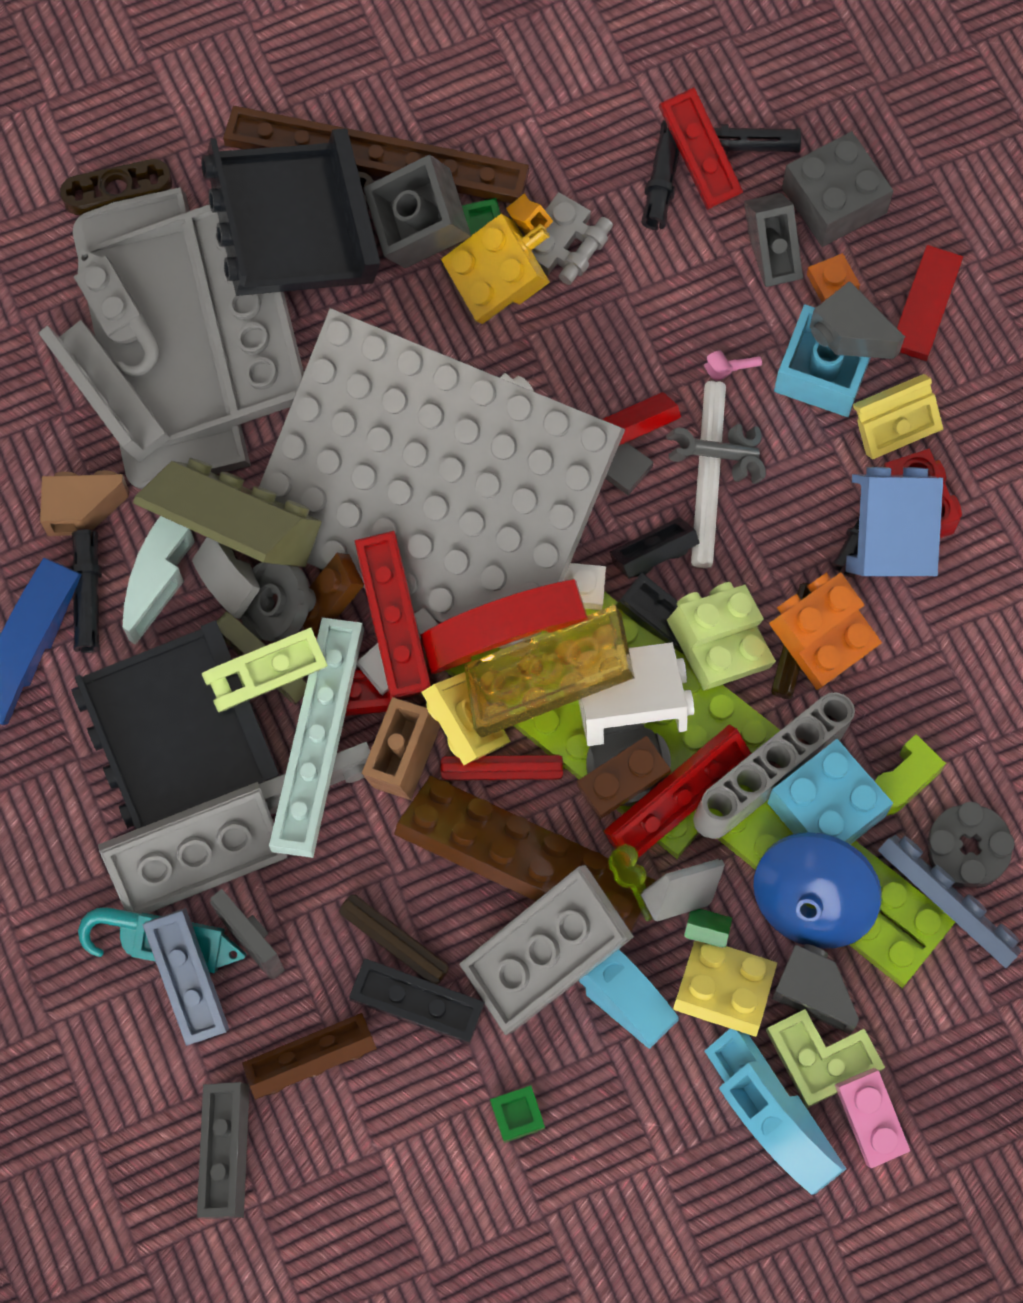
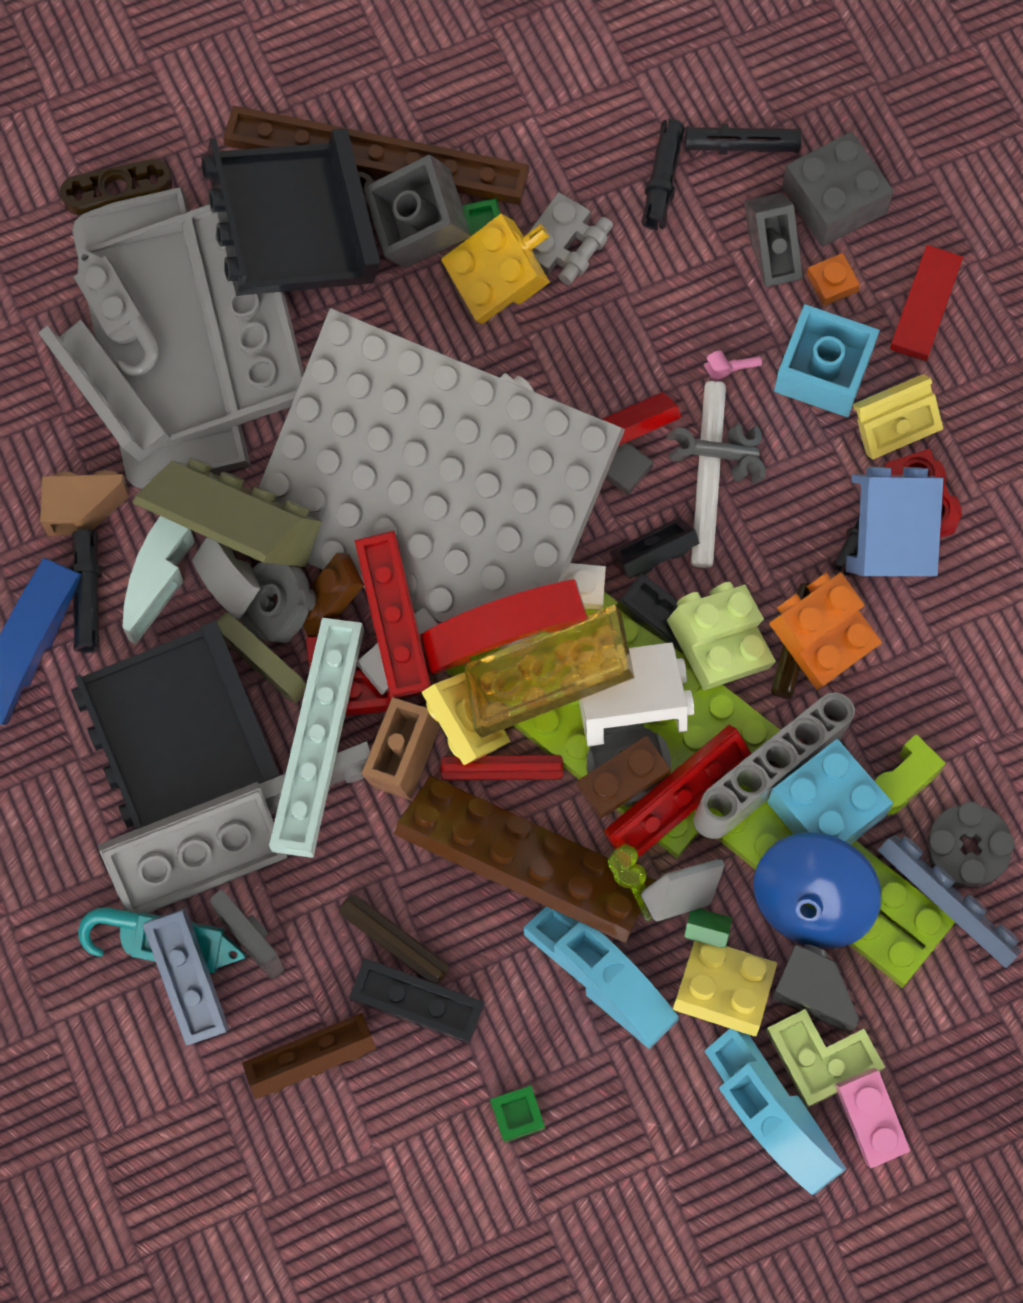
(223, 1151): dark grey plate -> none
(266, 669): yellowish green plate -> none
(528, 214): light orange piece -> none
(546, 950): light grey tile -> none
(700, 148): red tile -> none
(854, 326): dark grey slope -> none

